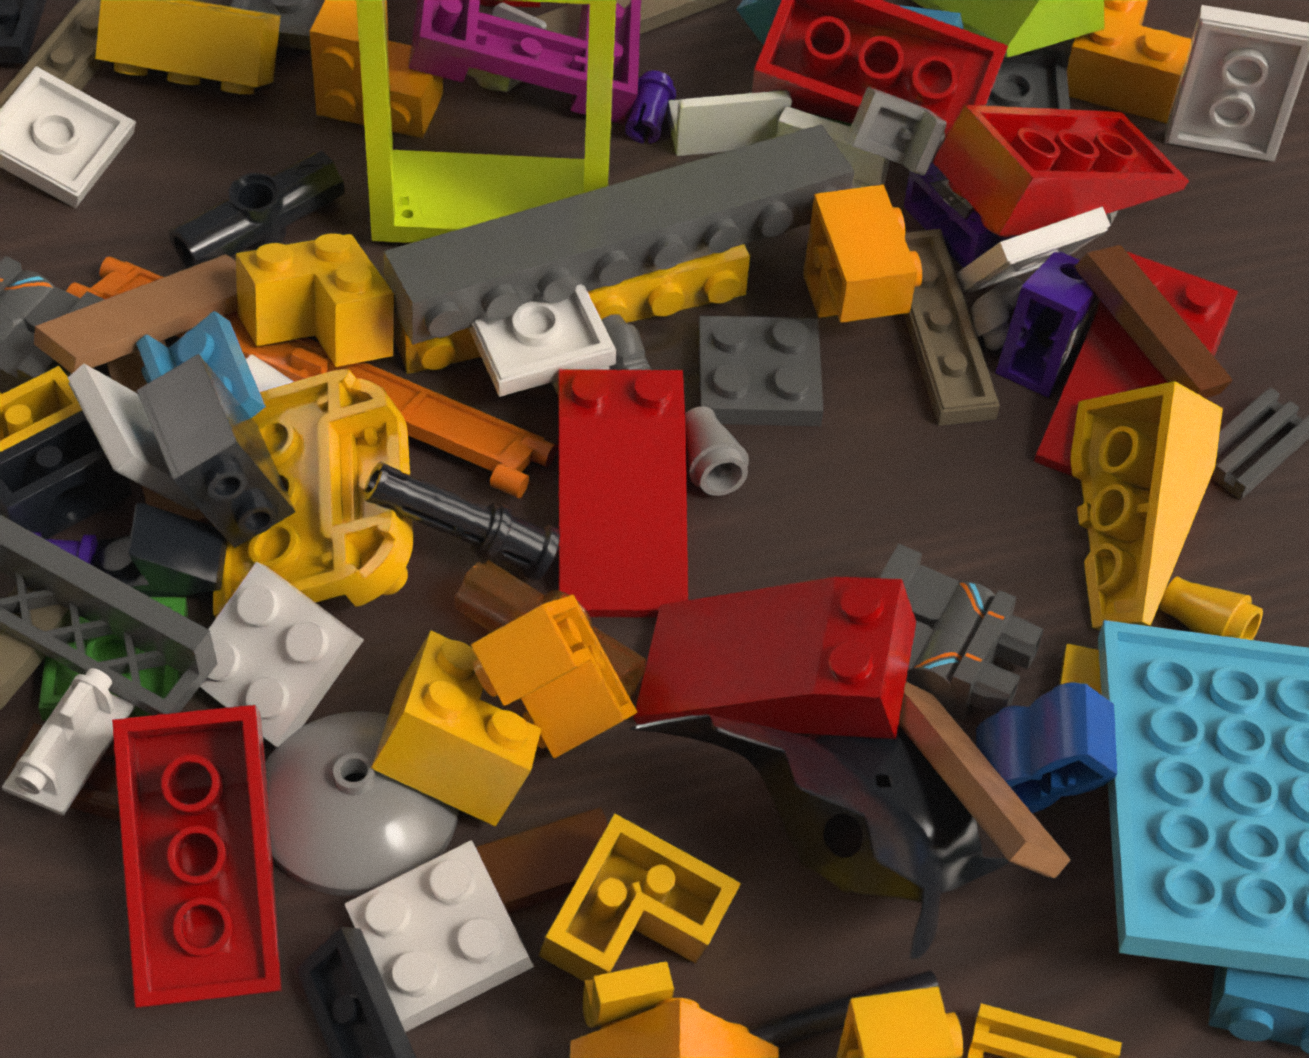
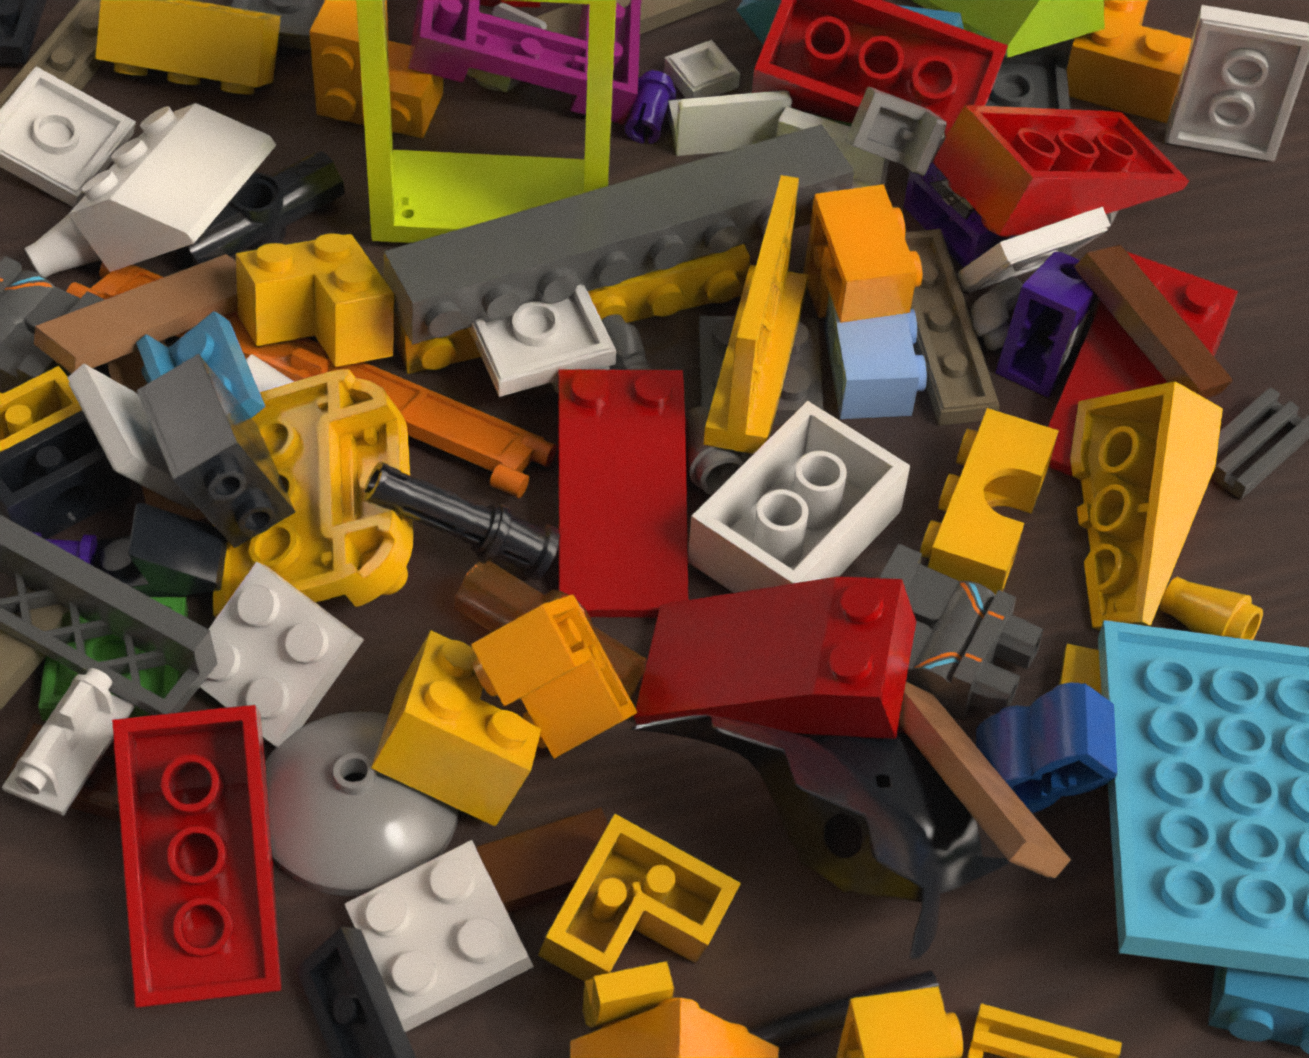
(60, 249): none -> white cone
(167, 184): none -> white slope
(702, 71): none -> white tile
(760, 337): none -> yellow fence
(798, 506): none -> white brick
(874, 364): none -> light blue brick
(1001, 468): none -> yellow arch

